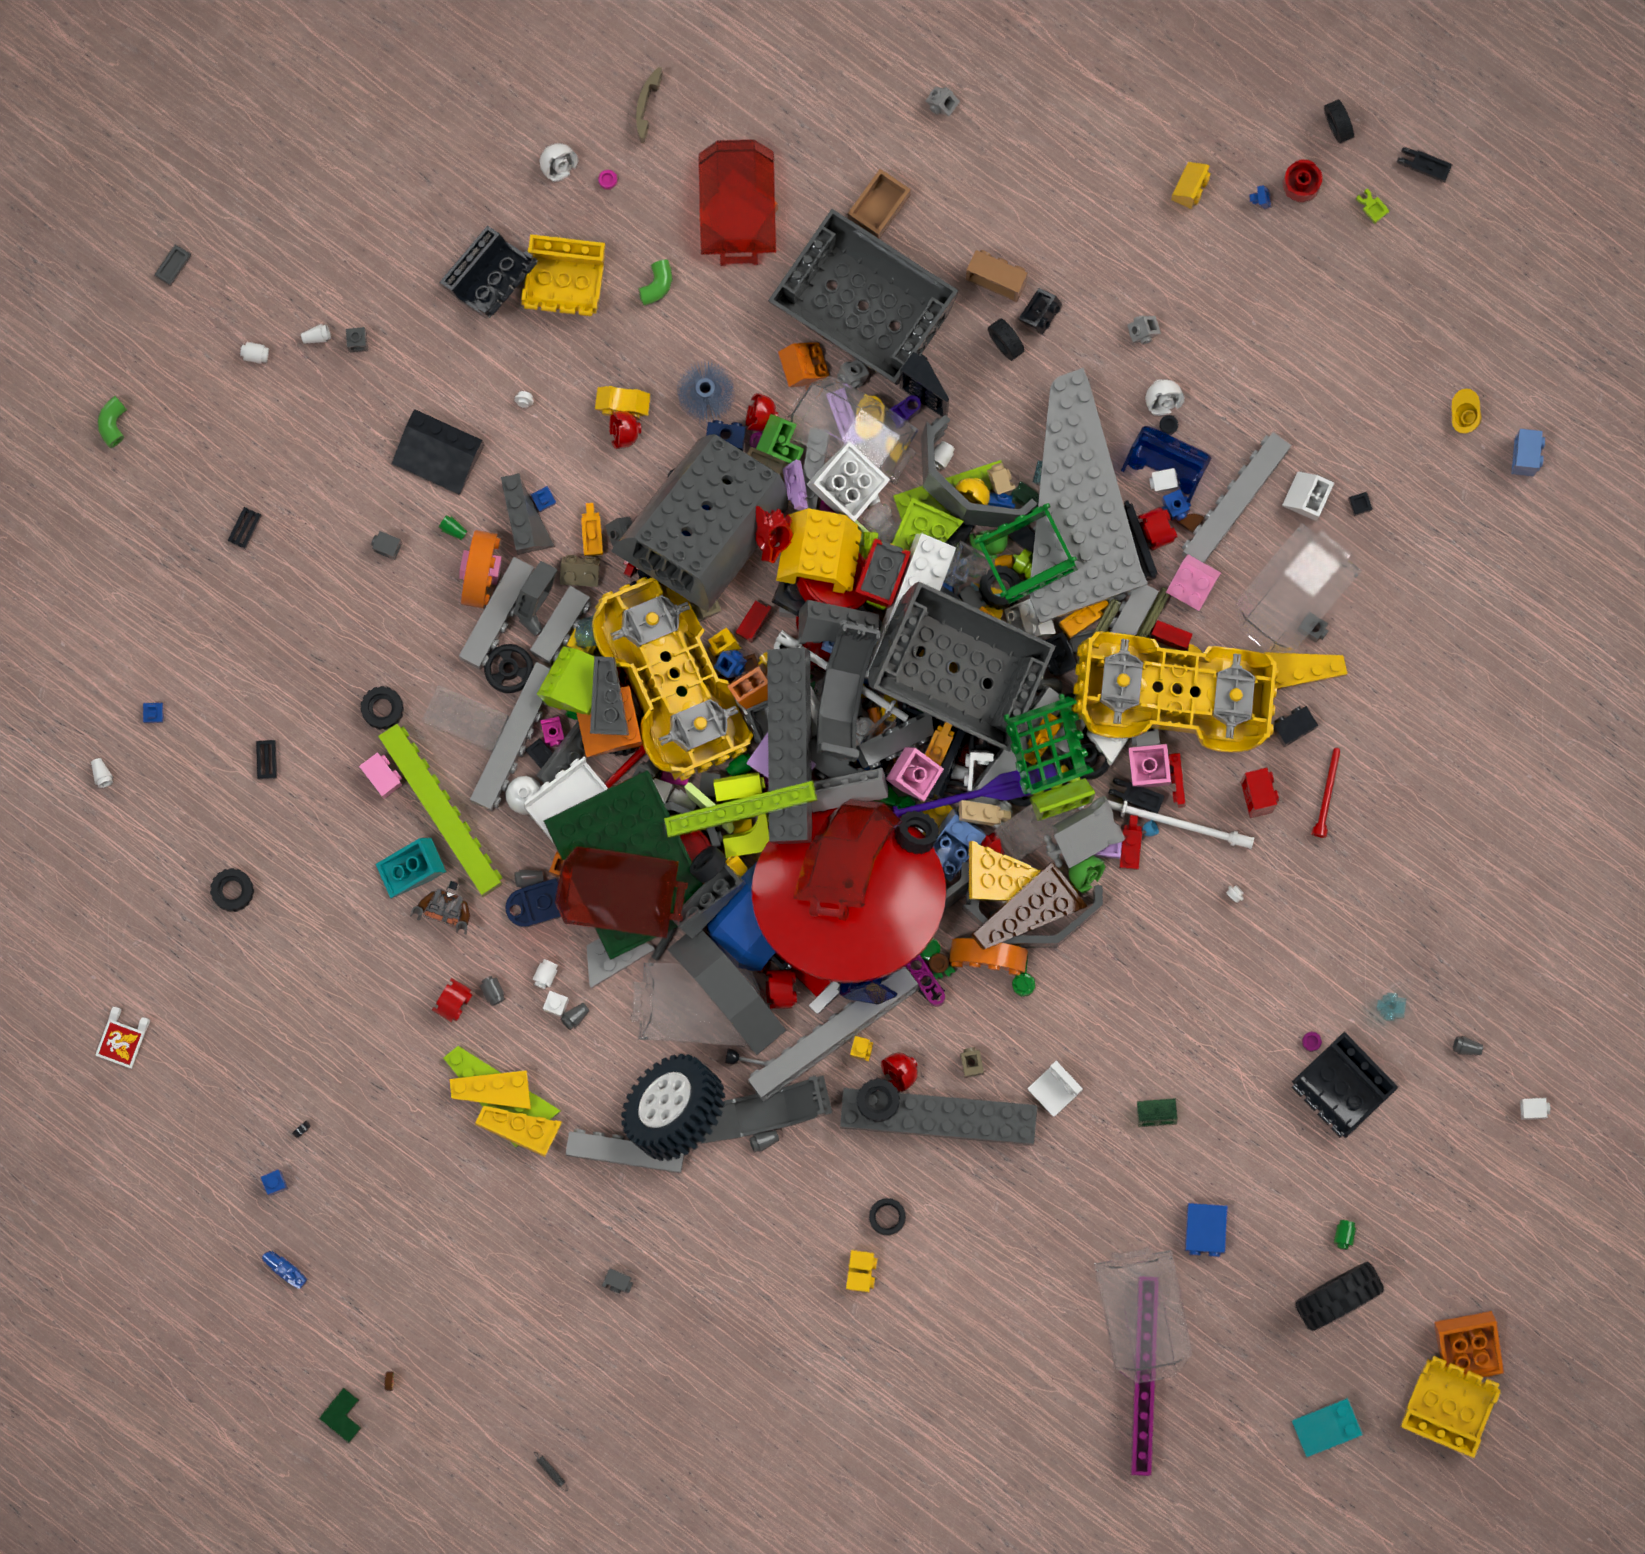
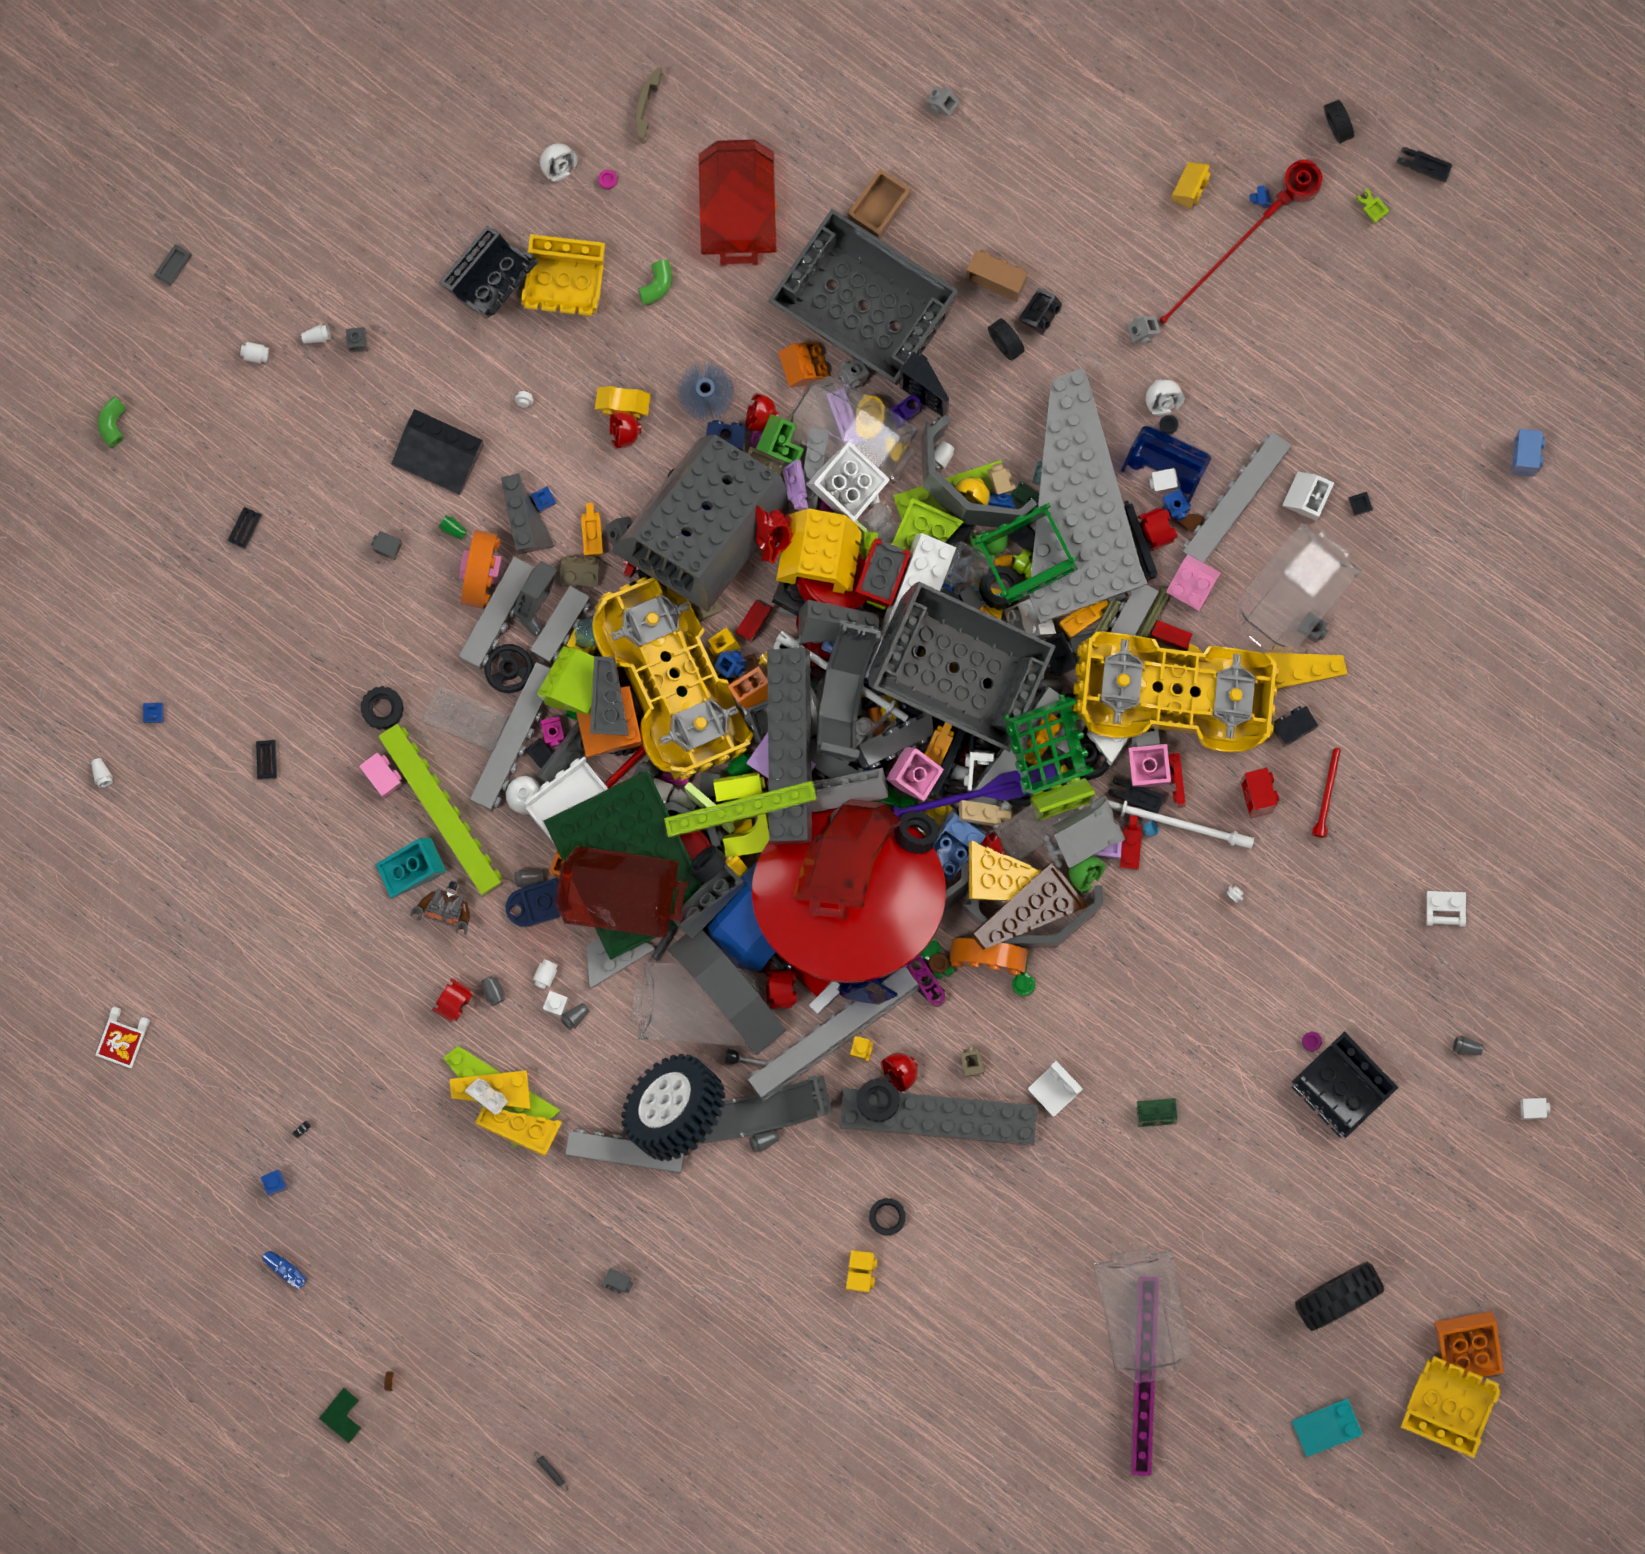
(232, 875): black tyre -> none
(487, 1096): none -> white hinge
(1205, 1229): blue brick -> none
(1282, 199): none -> red piece
(1345, 1234): green brick -> none
(1398, 1007): clear light blue brick -> none
(1446, 902): none -> white plate
(1466, 411): yellow piece -> none

